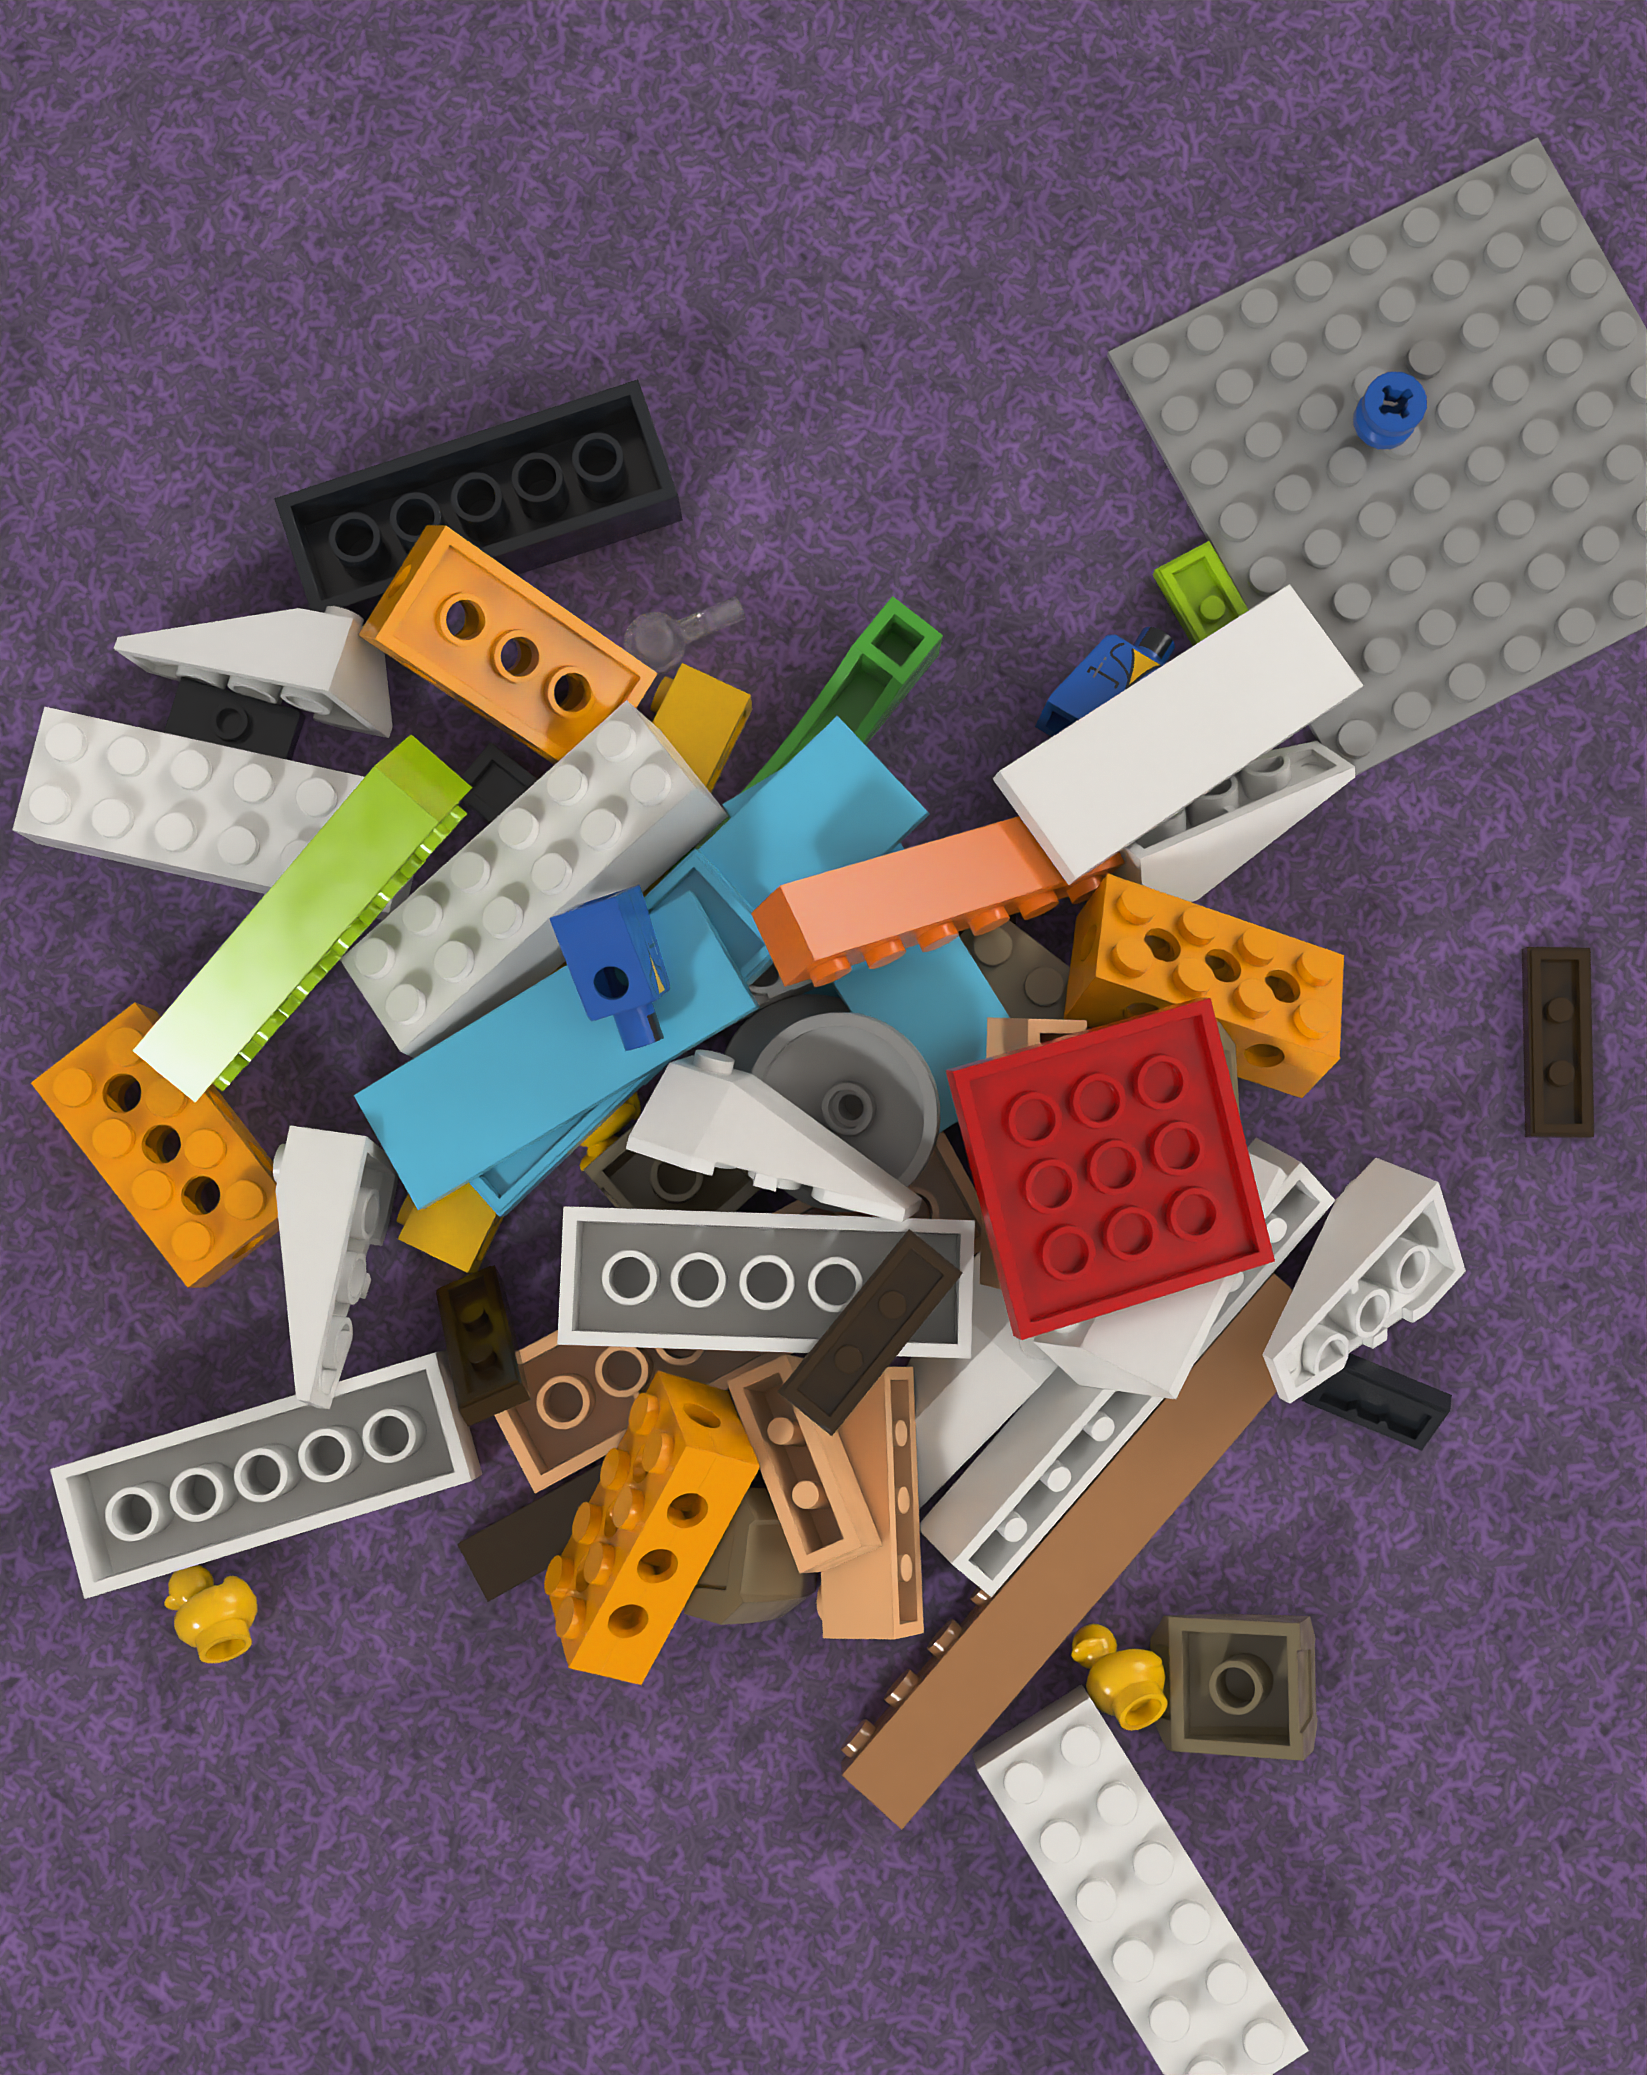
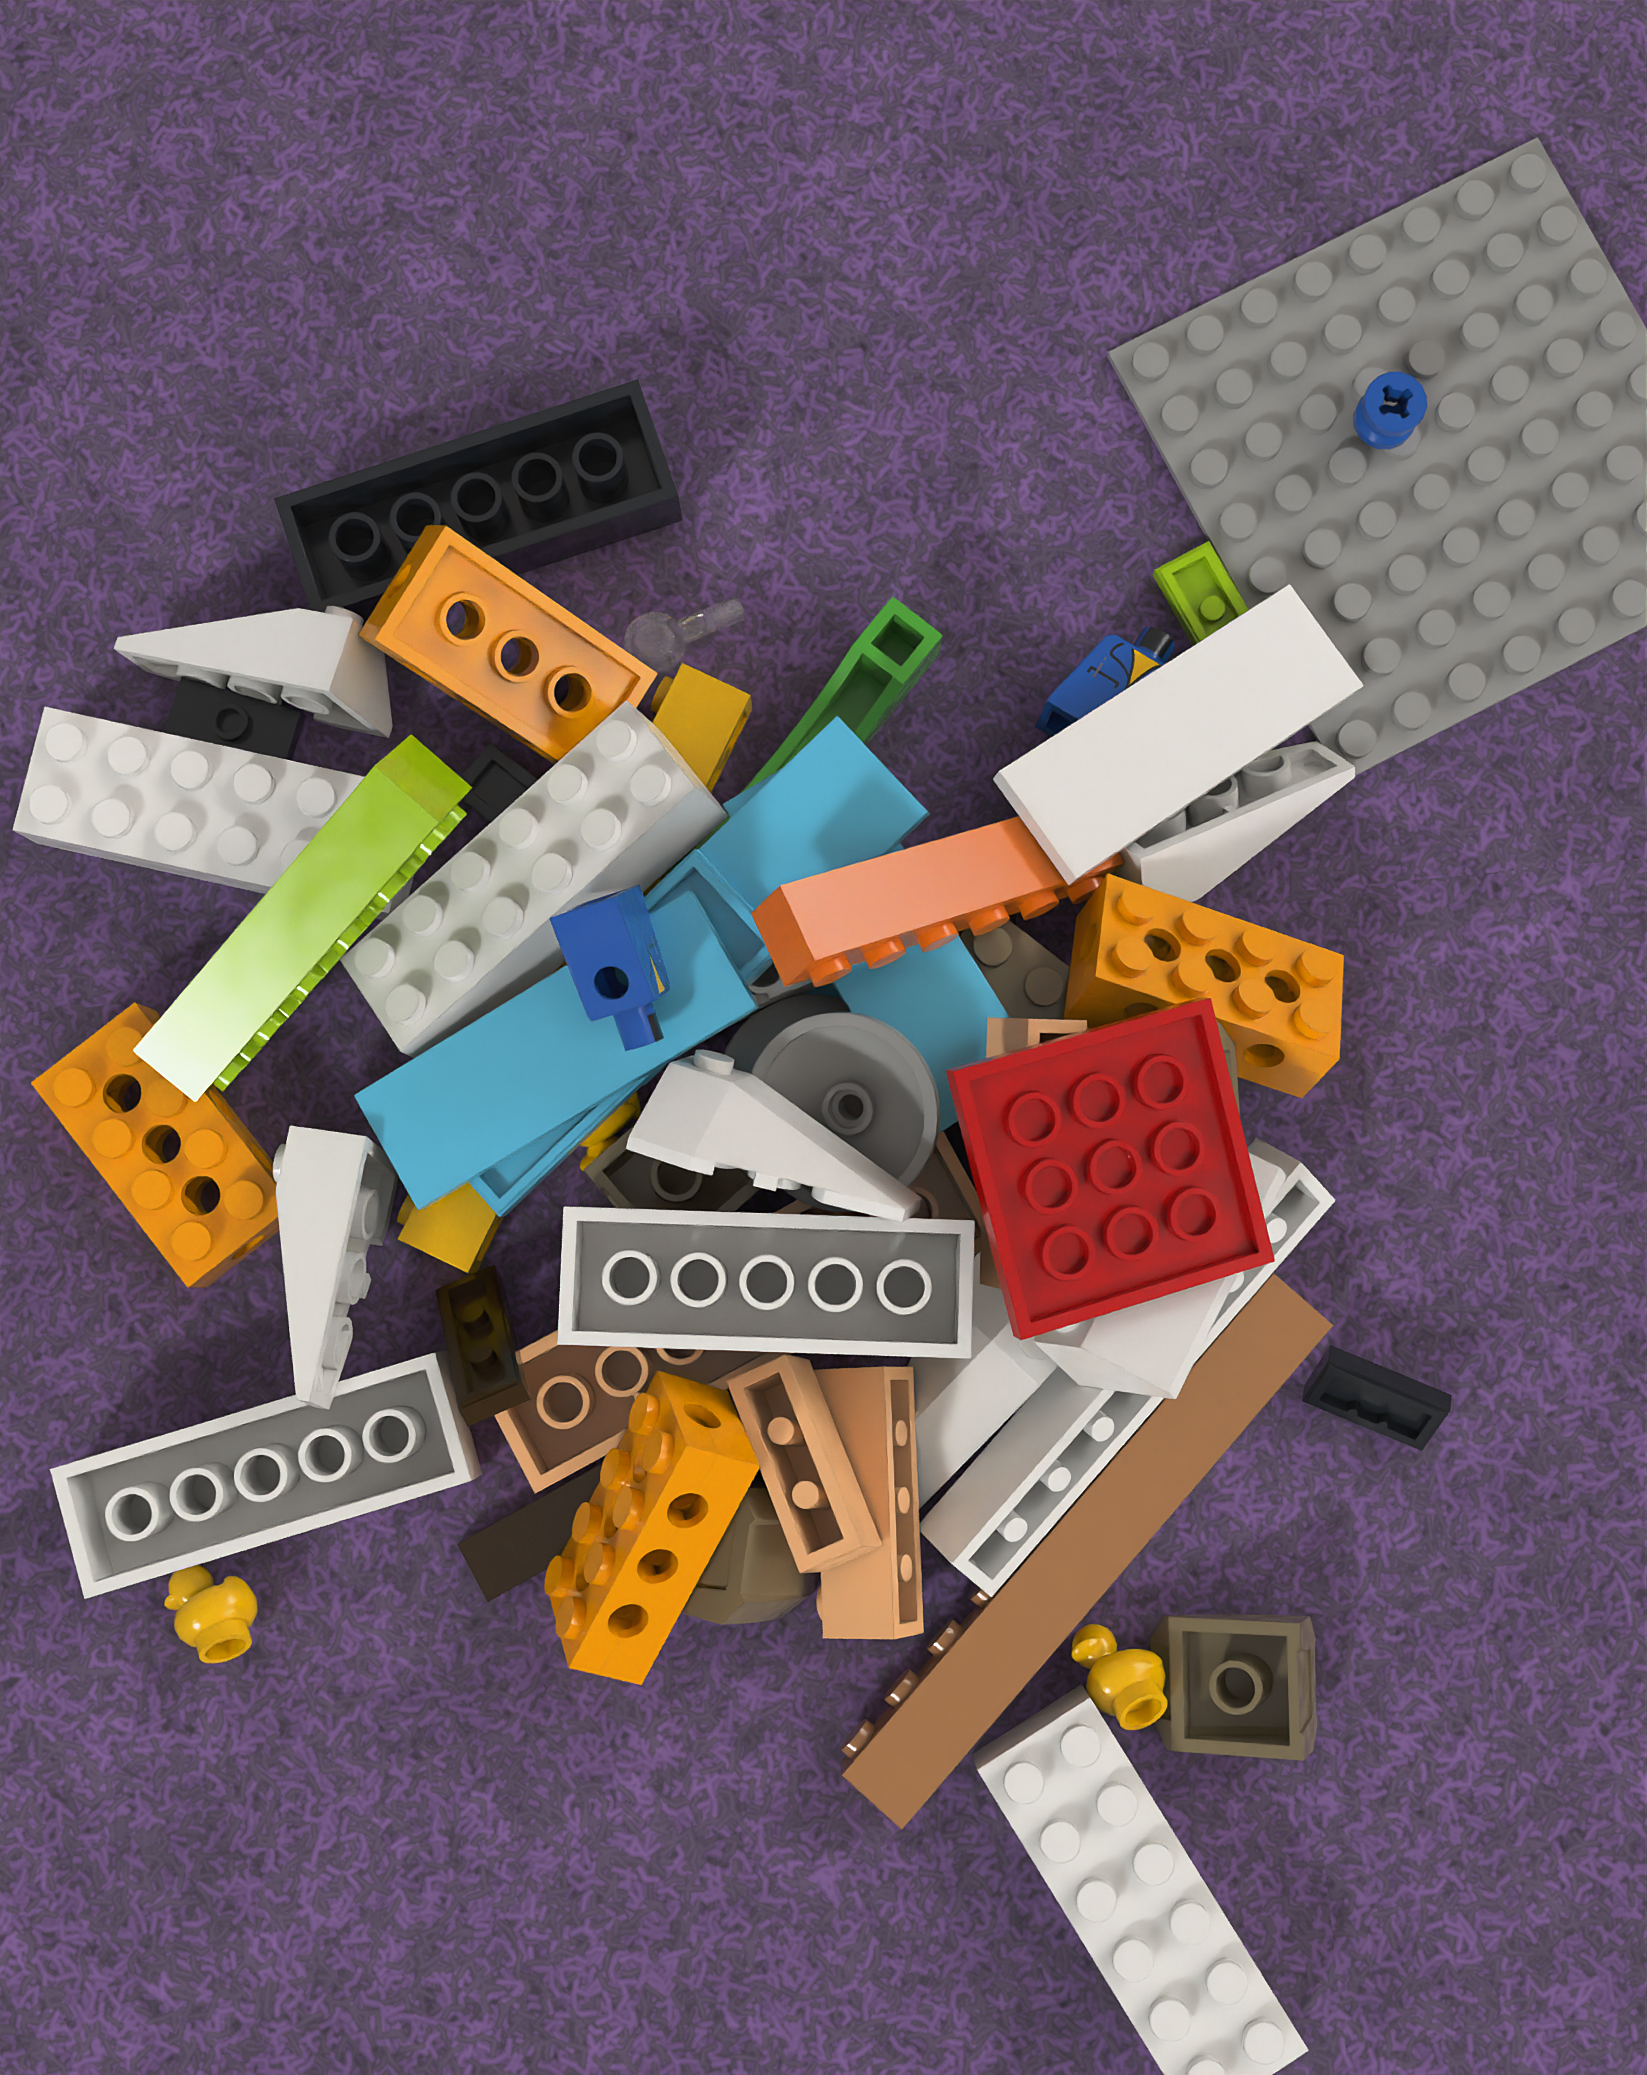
(870, 1332): dark brown tile -> none
(1376, 1261): white wedge -> none
(1557, 1042): dark brown tile -> none

